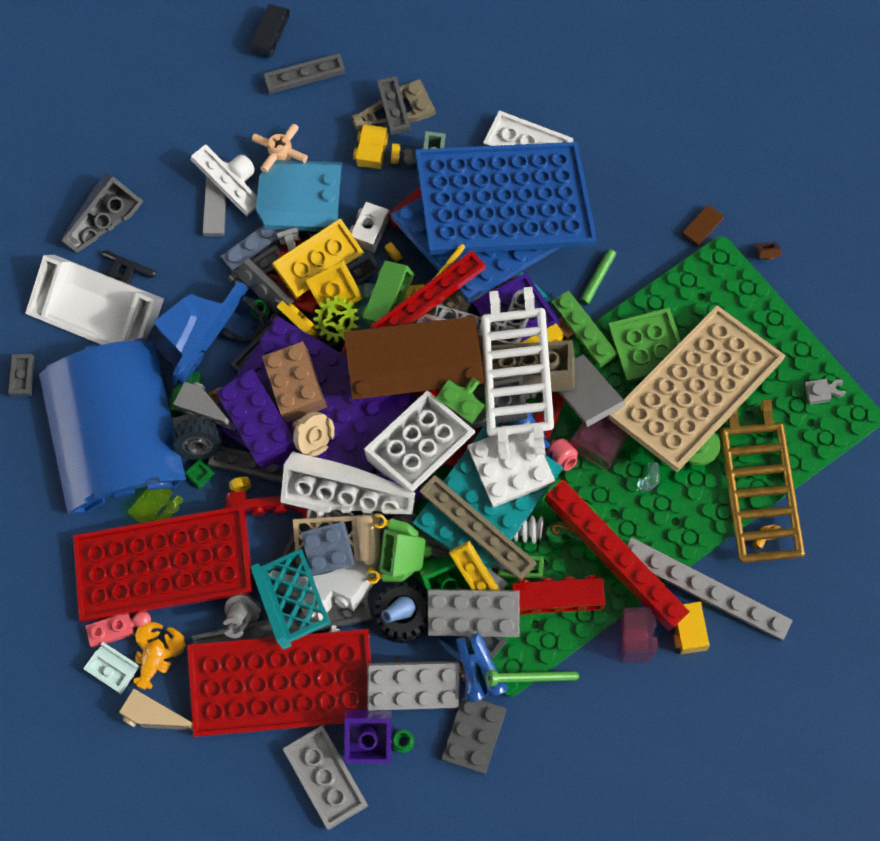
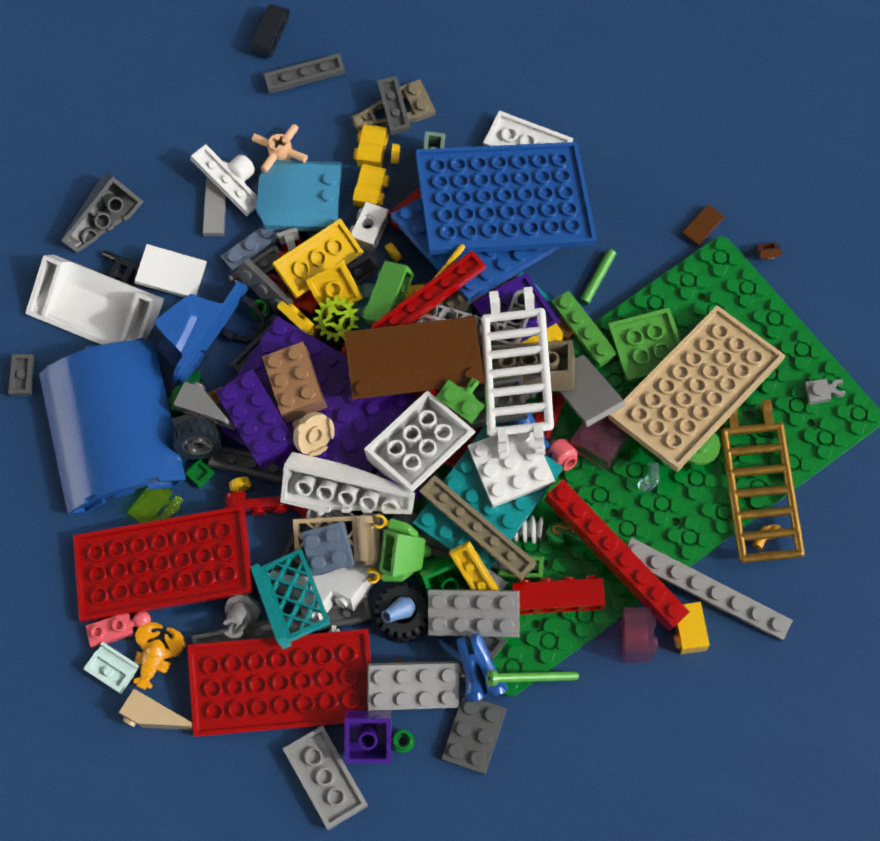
(170, 271): none -> white tile
(370, 186): none -> yellow brick
(409, 157): dark grey hinge -> none

